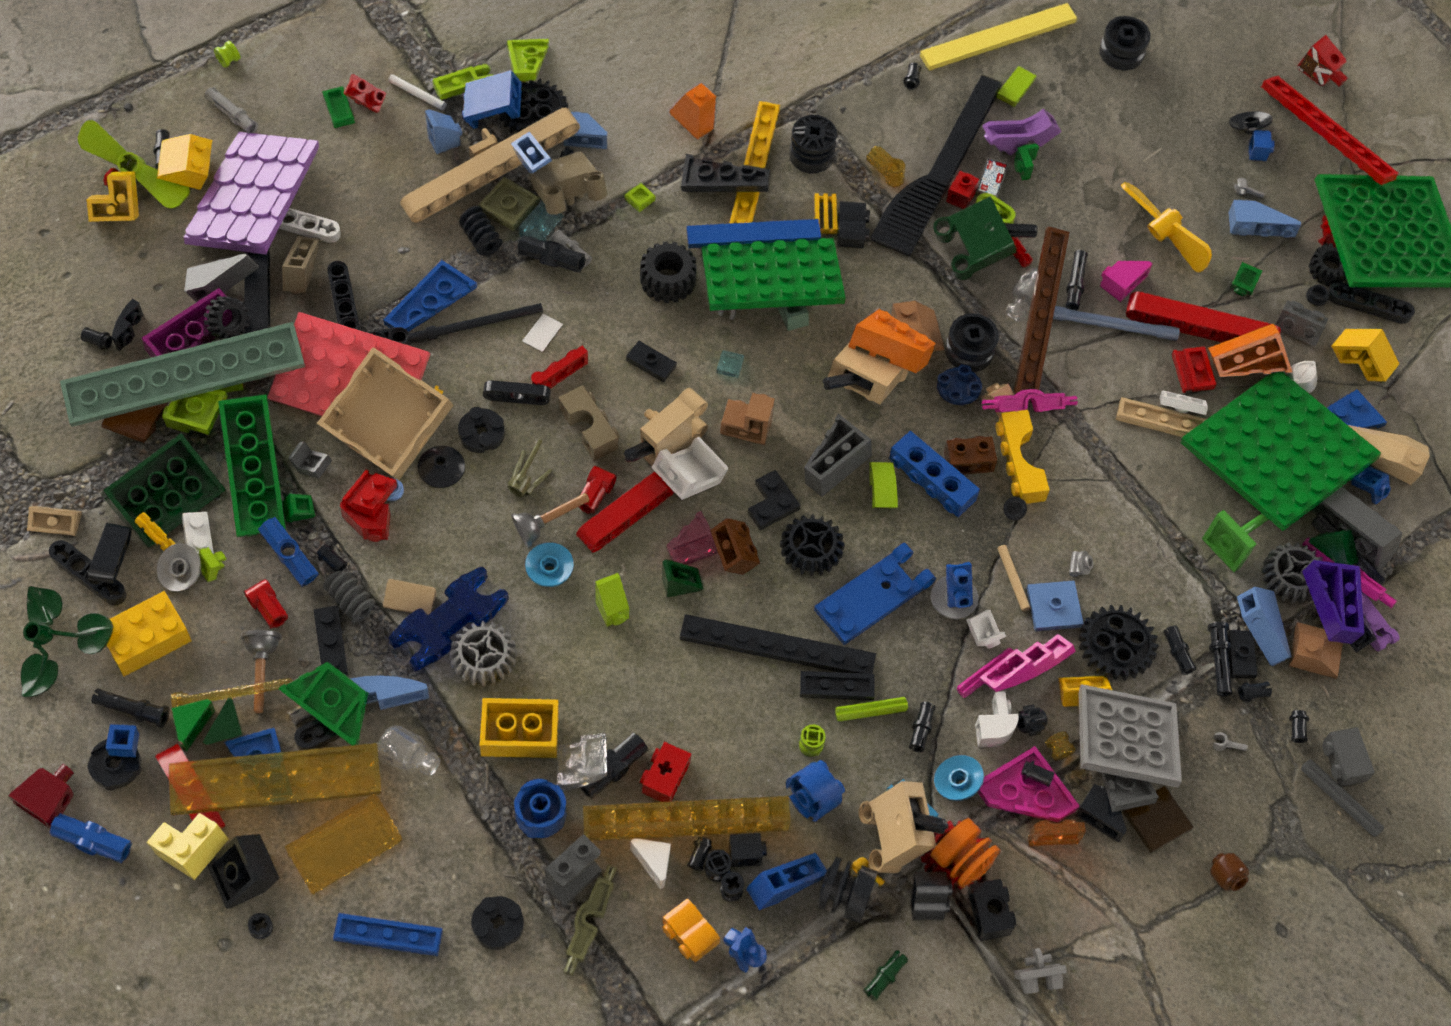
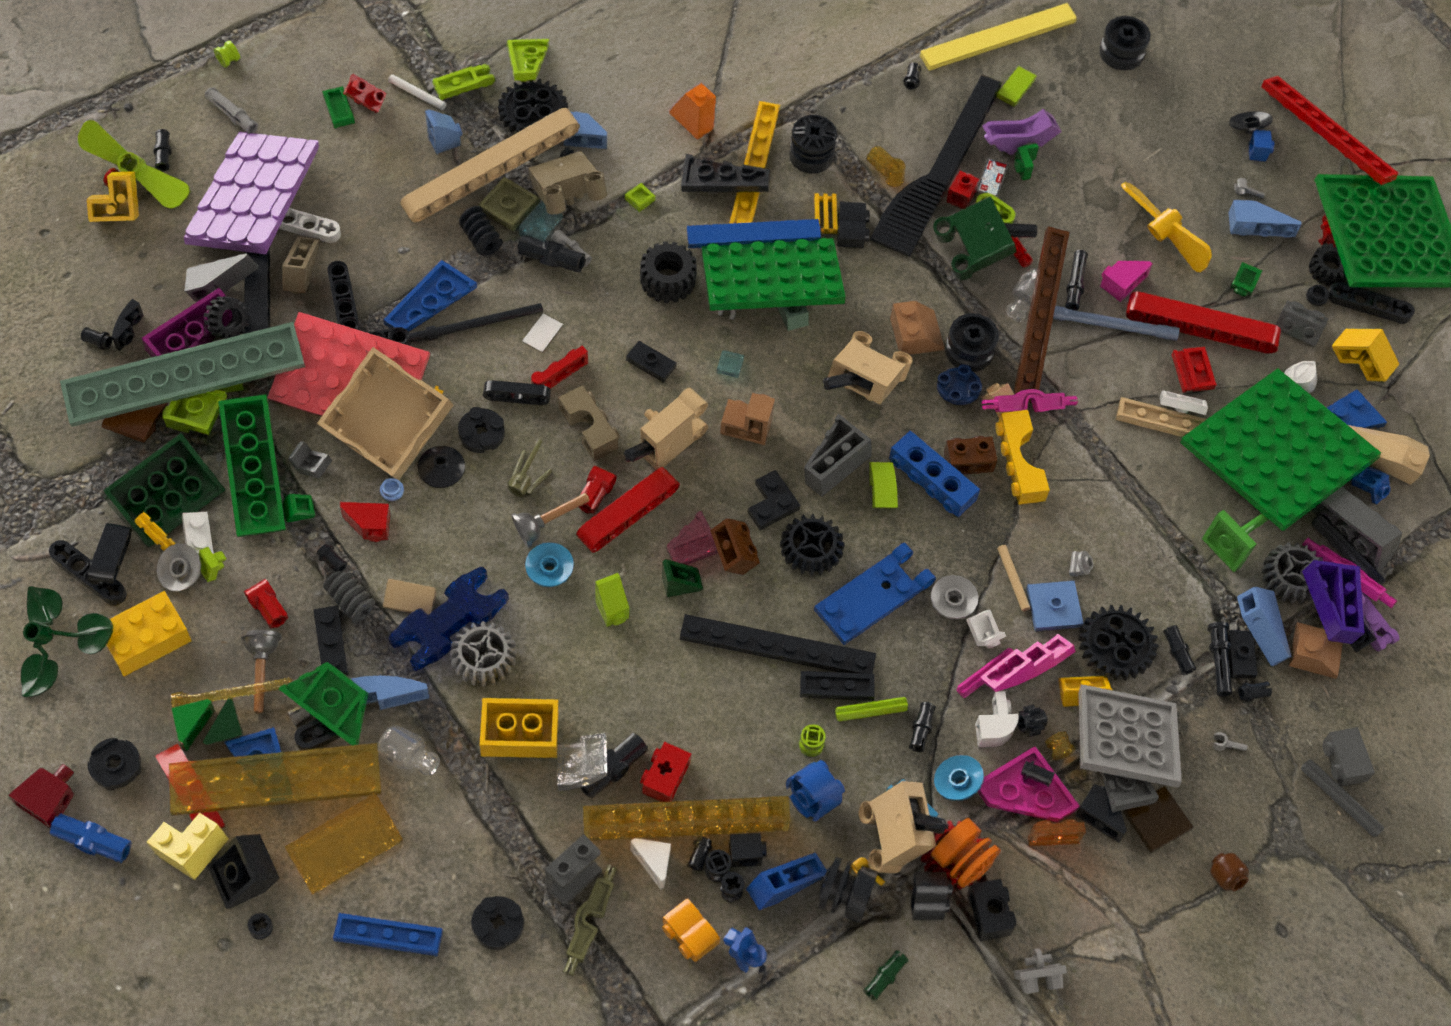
(53, 520): tan slope -> none
(119, 734): blue plate -> none
(141, 709): black pin -> none
(185, 160): yellow slope -> none
(296, 563): blue piece -> none
(369, 493): red plate -> none
(488, 141): tan bracket -> none
(491, 97): panel -> none
(530, 153): medium blue slope -> none
(537, 822): blue brick -> none
(690, 469): white panel -> none
(894, 340): orange wedge -> none
(959, 585): blue hips -> none
(1015, 508): black plate -> none
(1251, 353): orange wedge -> none
(1299, 726): black pin -> none
(1324, 63): red torso -> none
(1337, 546): dark green slope -> none

